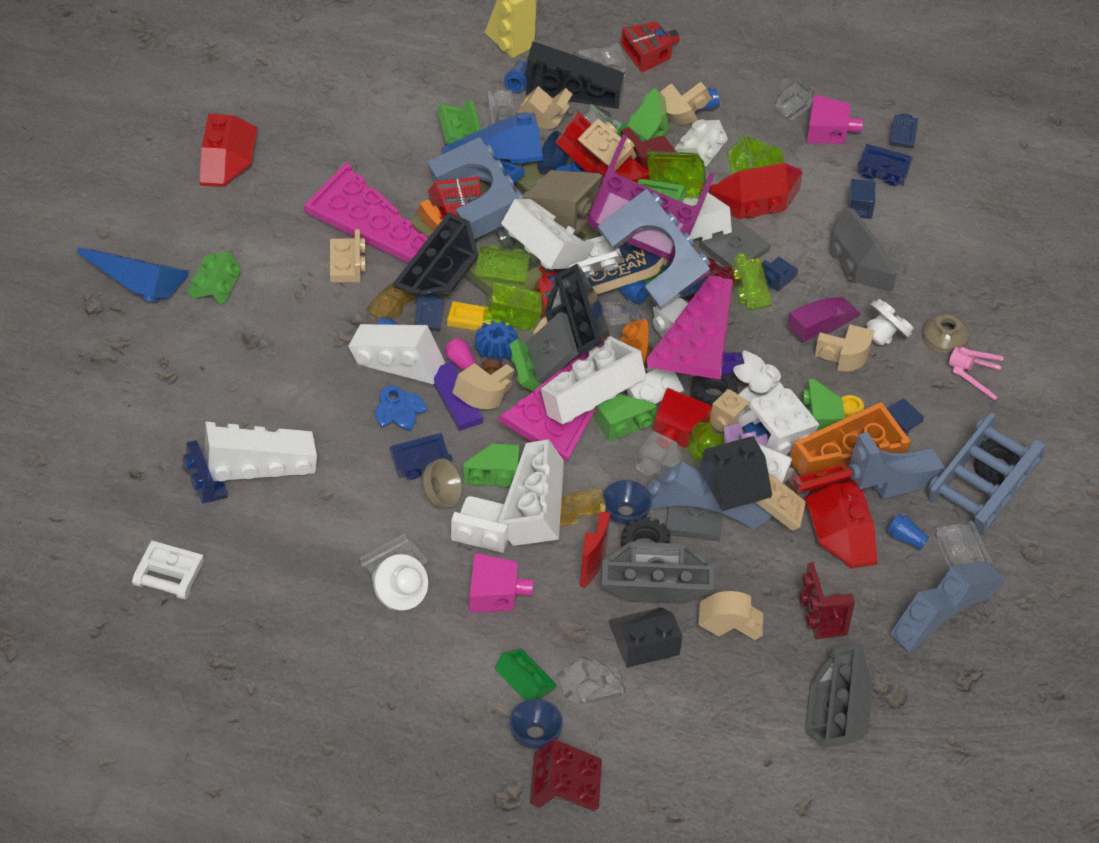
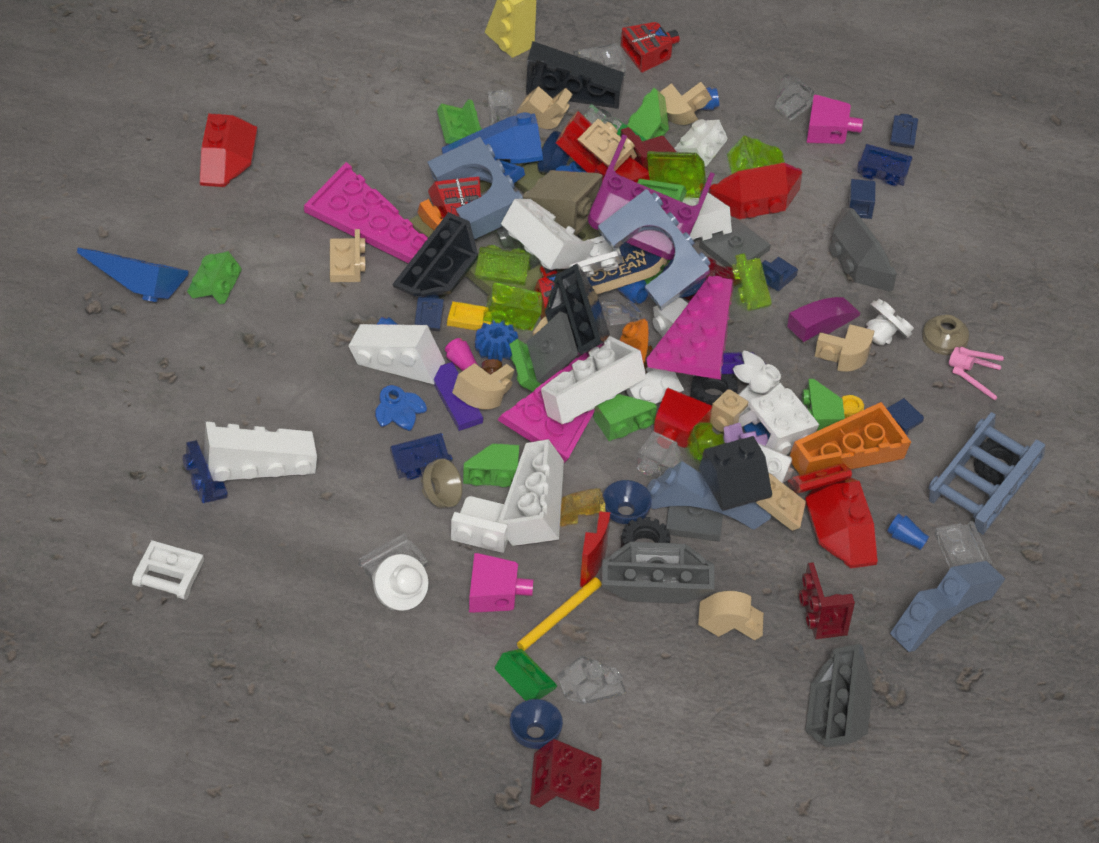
(389, 302): clear yellow slope -> none
(516, 77): blue cone -> none
(559, 614): none -> yellow bar
(647, 636): black slope -> none
(892, 472): sand blue arch -> none

